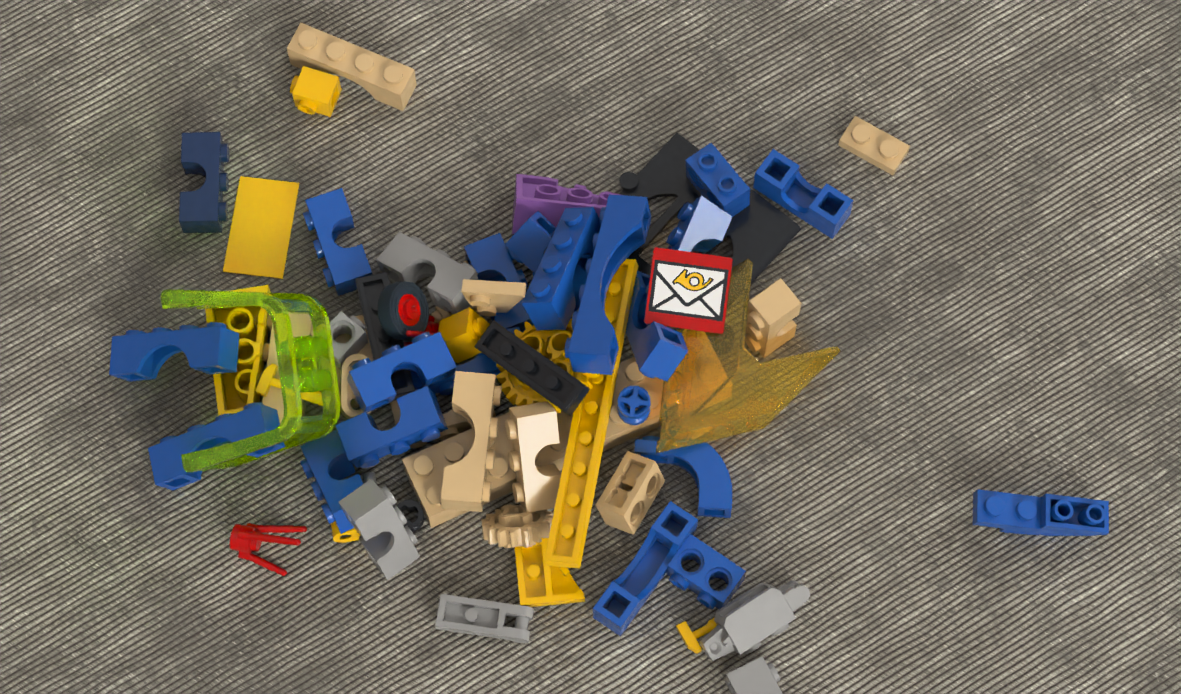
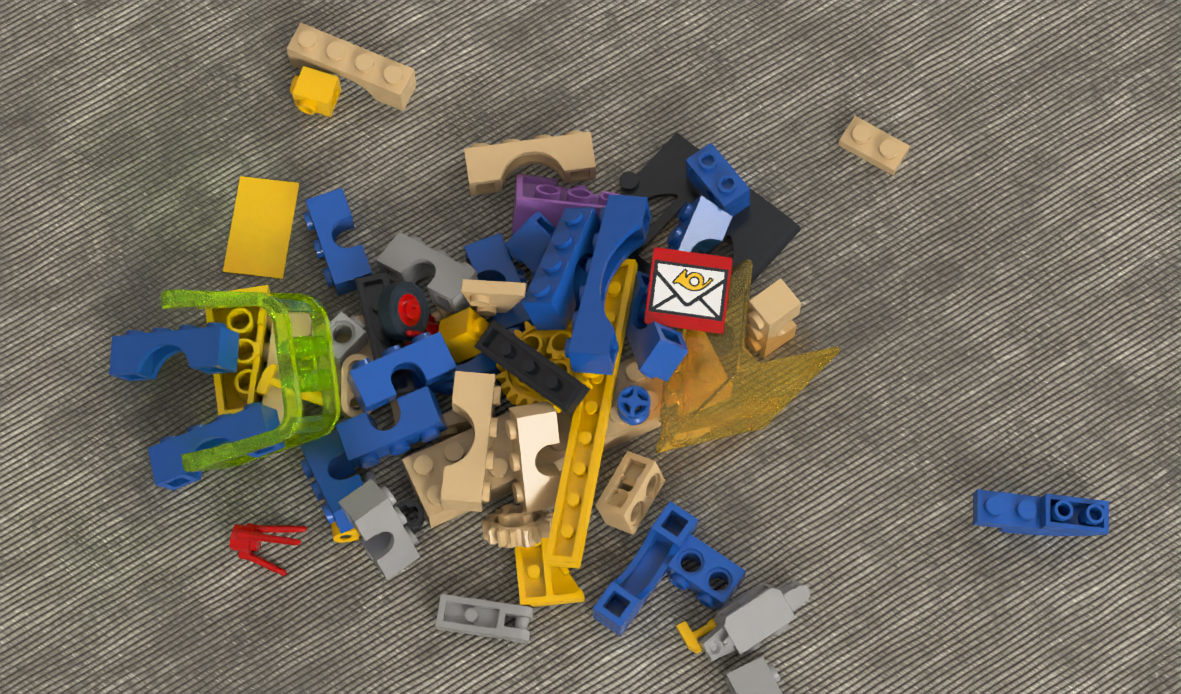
(204, 208): dark blue arch -> none
(566, 154): none -> tan arch
(705, 468): blue arch -> none
(782, 182): blue arch -> none

